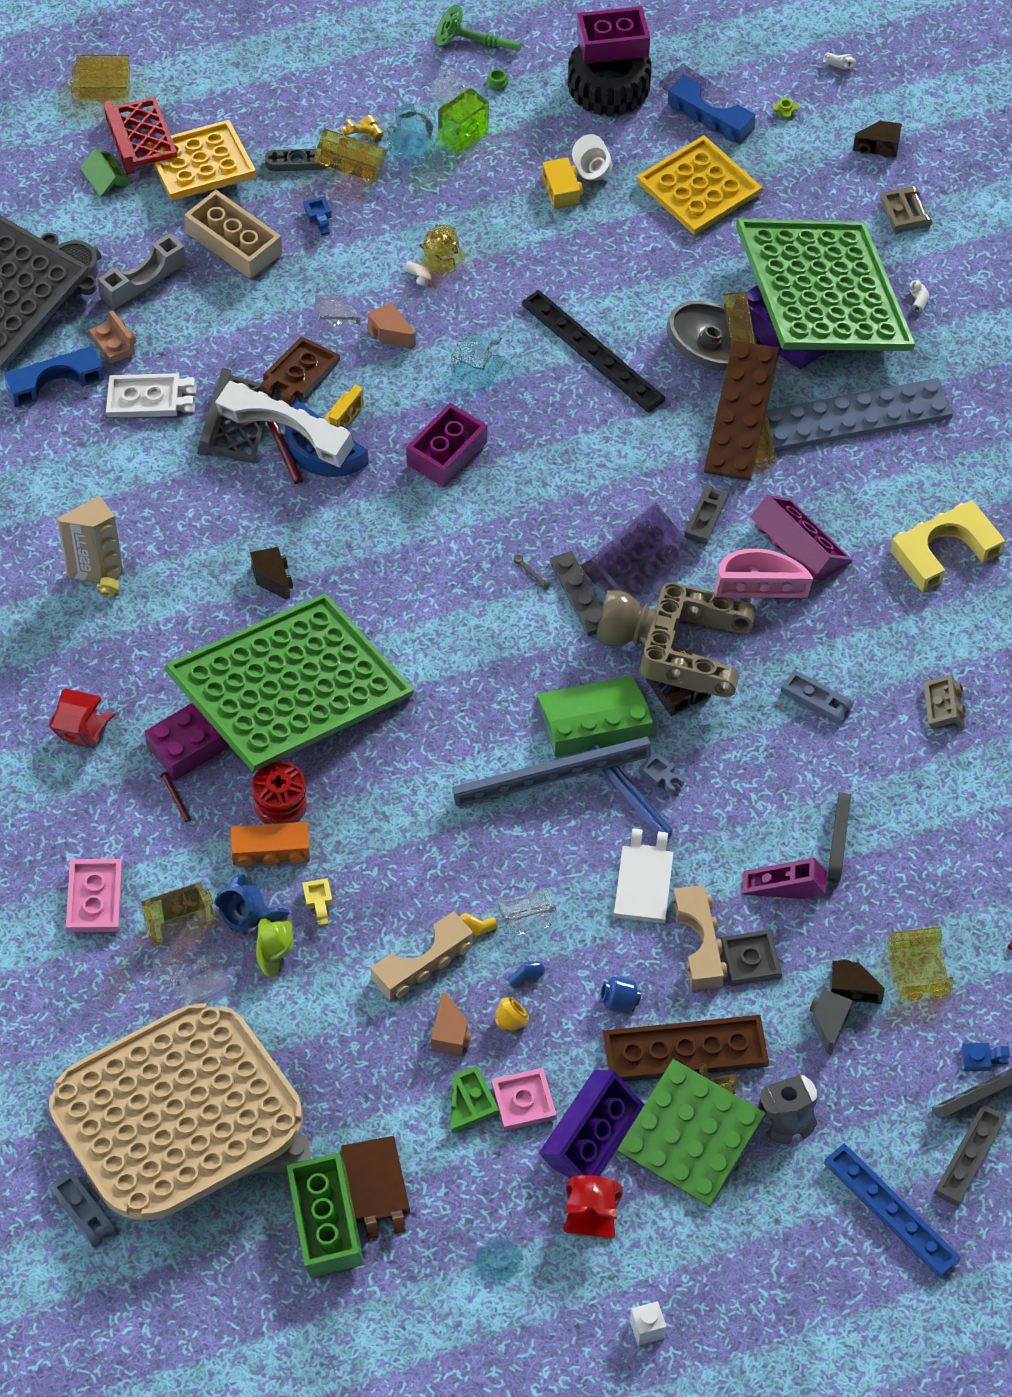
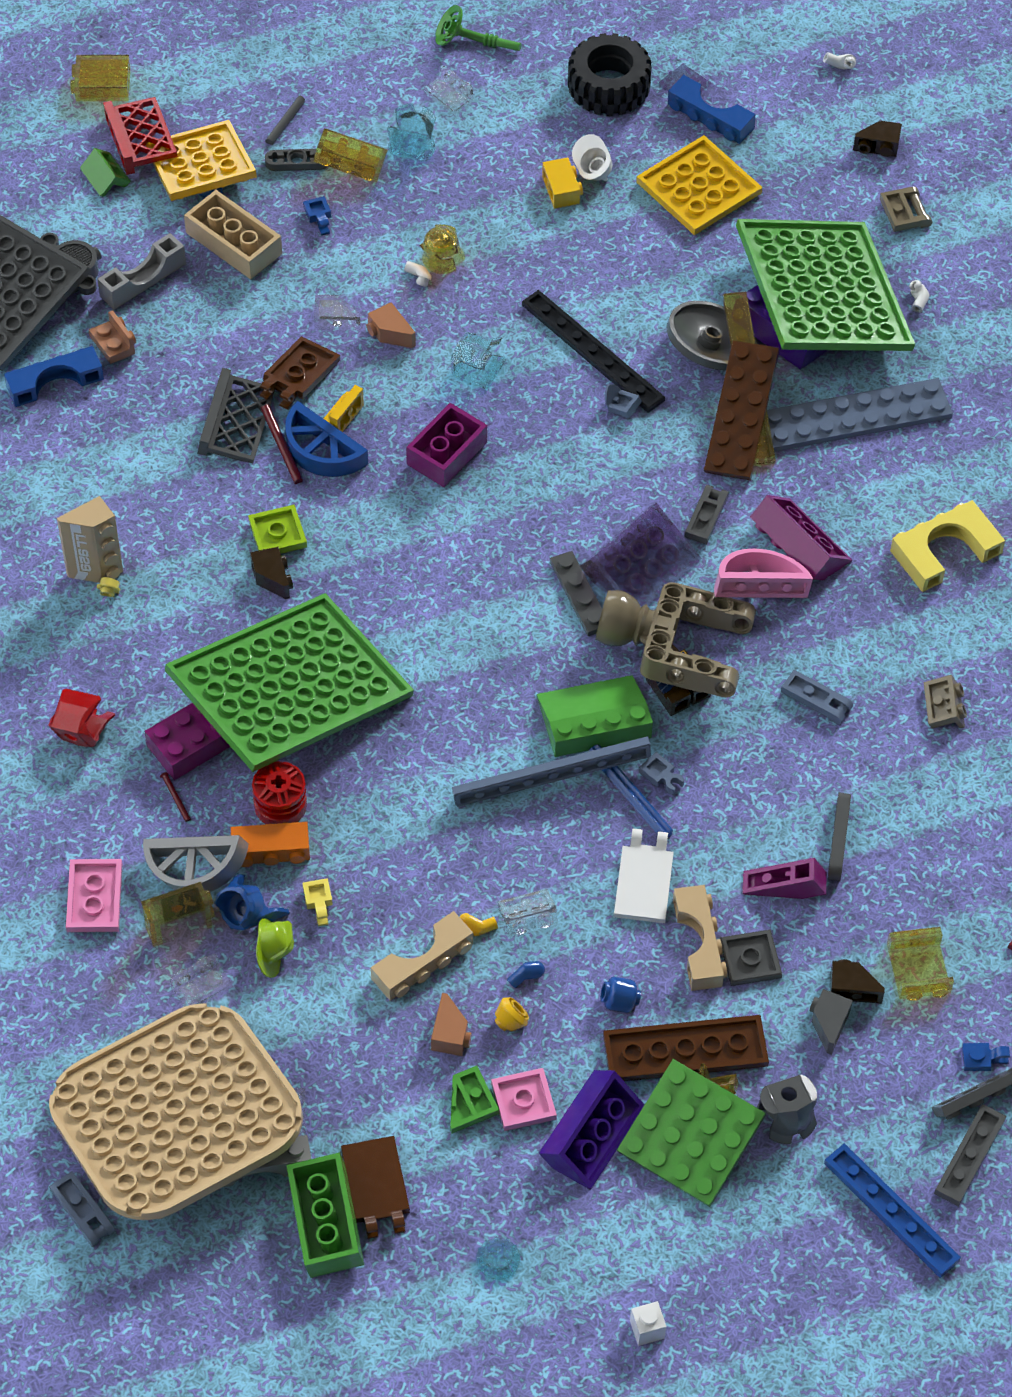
(149, 395): white tile -> none
(208, 846): none -> light grey window
(245, 405): white arch -> none
(278, 528): none -> lime plate
(285, 120): none -> dark grey bar
(367, 125): yellow brick -> none
(463, 120): clear neon green brick -> none
(497, 79): bright green plate -> none
(518, 559): dark grey hinge -> none
(592, 1205): red piece -> none
(613, 34): magenta brick -> none
(621, 401): none -> sand blue plate
(785, 107): lime plate -> none

